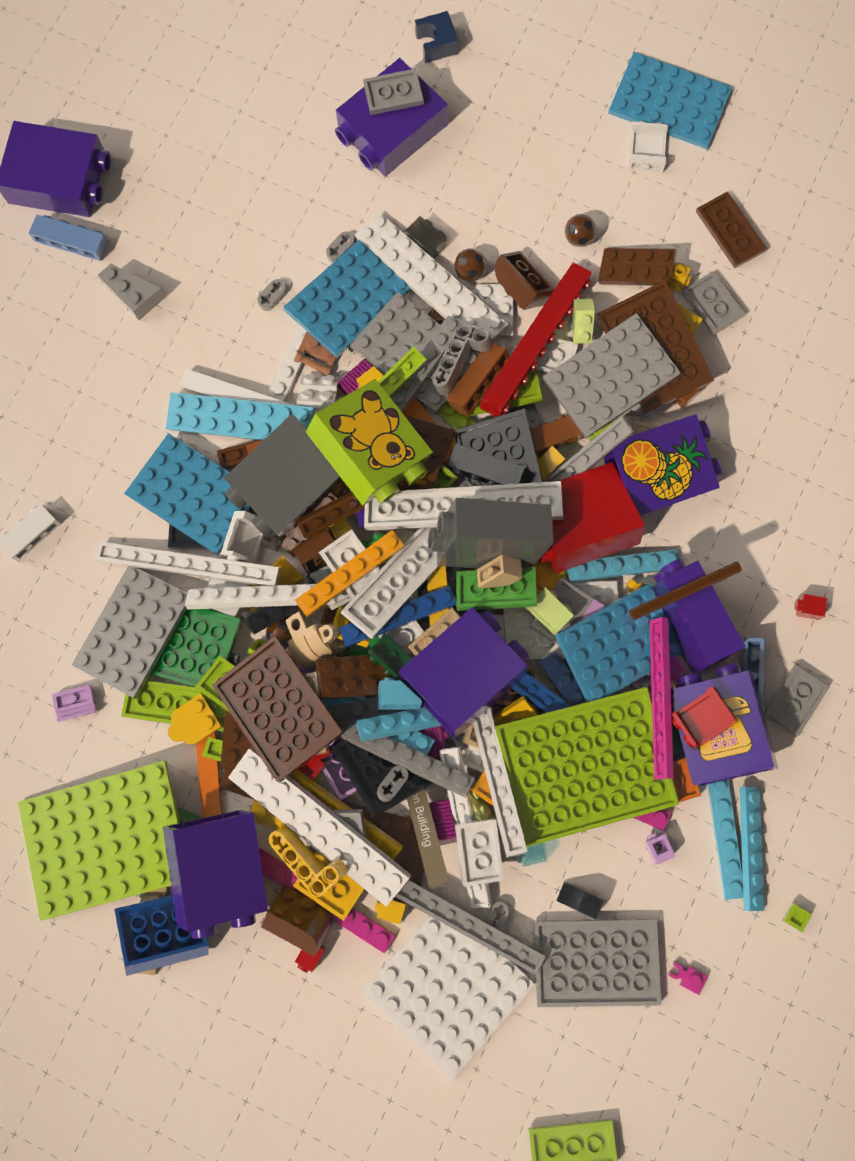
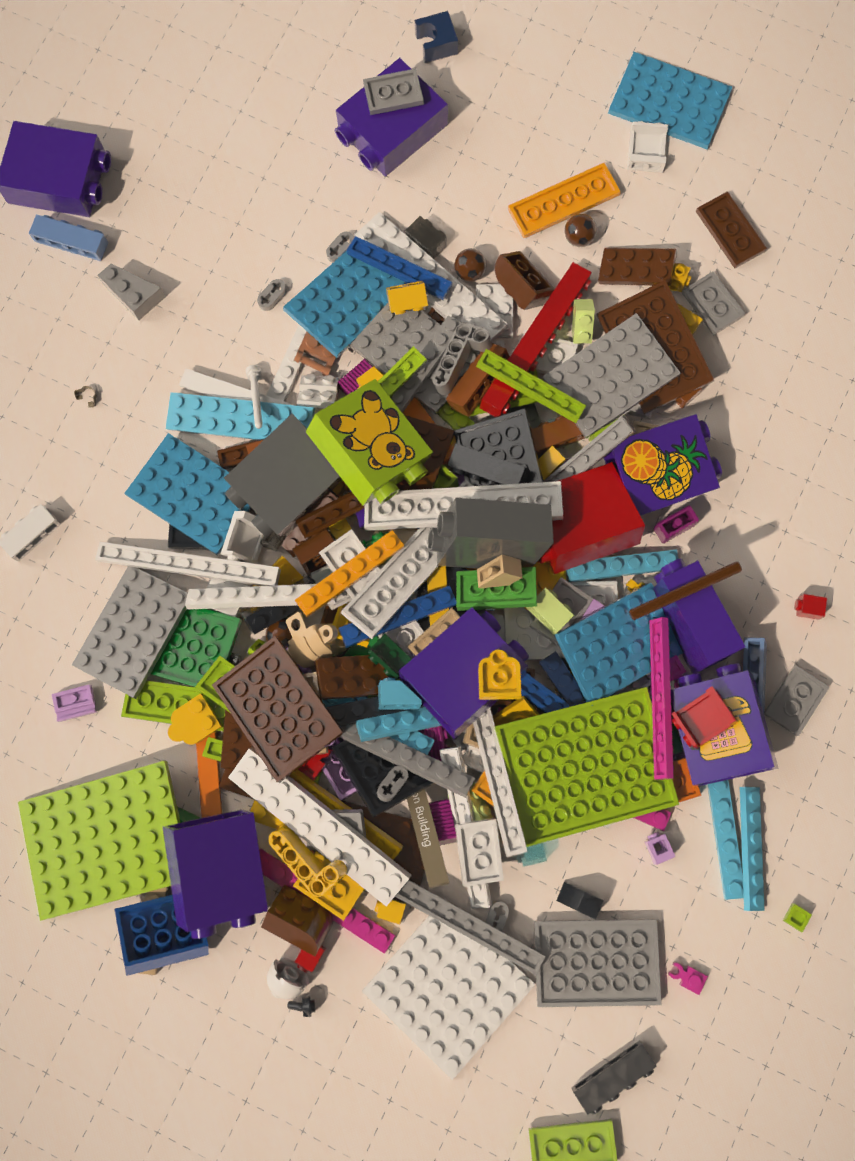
(90, 404): none -> dark tan piece
(253, 373): none -> white piece
(285, 979): none -> white cylinder
(306, 1006): none -> black plate
(398, 267): none -> blue plate
(407, 297): none -> yellow brick
(499, 677): none -> yellow plate
(531, 386): none -> lime plate
(564, 200): none -> light orange plate
(613, 1078): none -> black brick
(676, 524): none -> magenta brick

